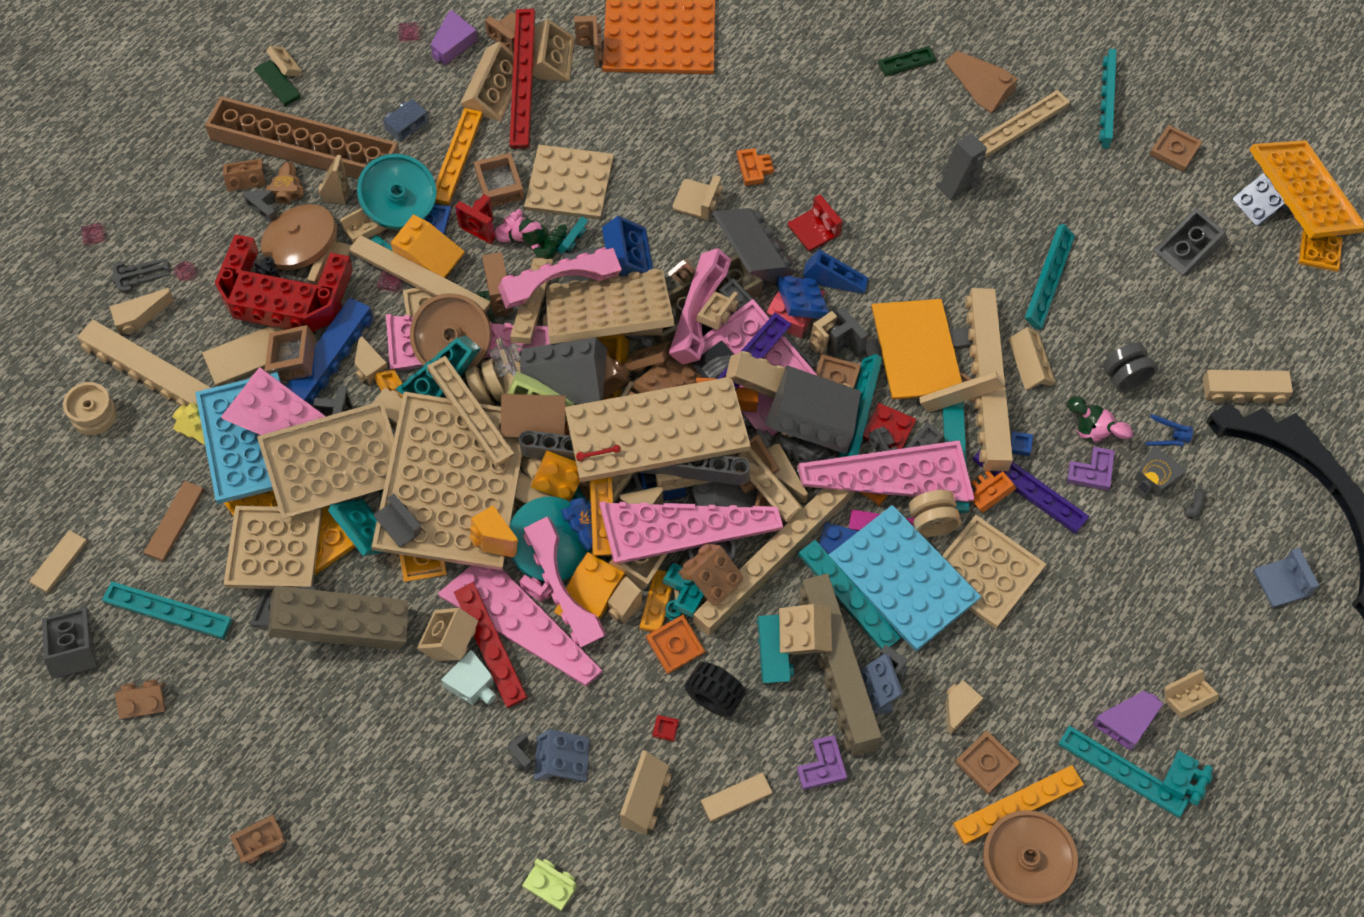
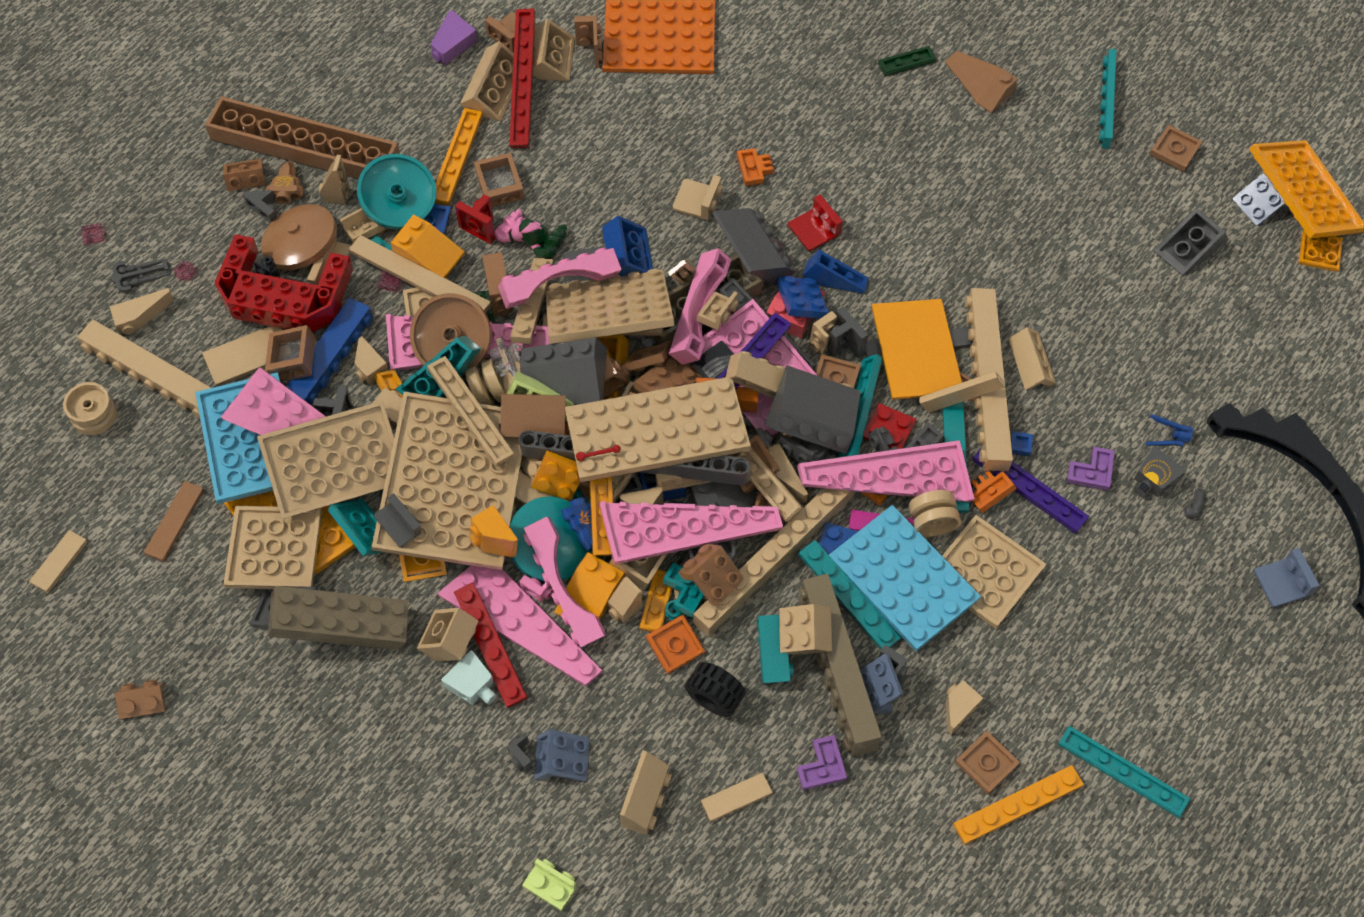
(68, 643): dark grey slope -> none
(167, 610): teal plate -> none
(189, 422): light yellow rock -> none
(257, 839): medium nougat bracket -> none
(277, 82): dark green tile -> none
(284, 61): tan plate -> none
(405, 120): sand blue brick -> none
(408, 31): clear pink tile -> none
(569, 182): tan plate -> none
(578, 230): teal plate -> none
(665, 728): red tile -> none
(964, 167): dark grey wedge -> none
(1024, 122): tan plate -> none
(1030, 857): medium nougat dish -> none
(1049, 277): teal plate -> none
(1102, 418): hair -> none
(1129, 719): medium lavender slope -> none
(1130, 367): dark grey wheel -> none
(1180, 774): teal plate -> none
(1189, 694): tan bracket -> none
(1247, 386): tan brick -> none

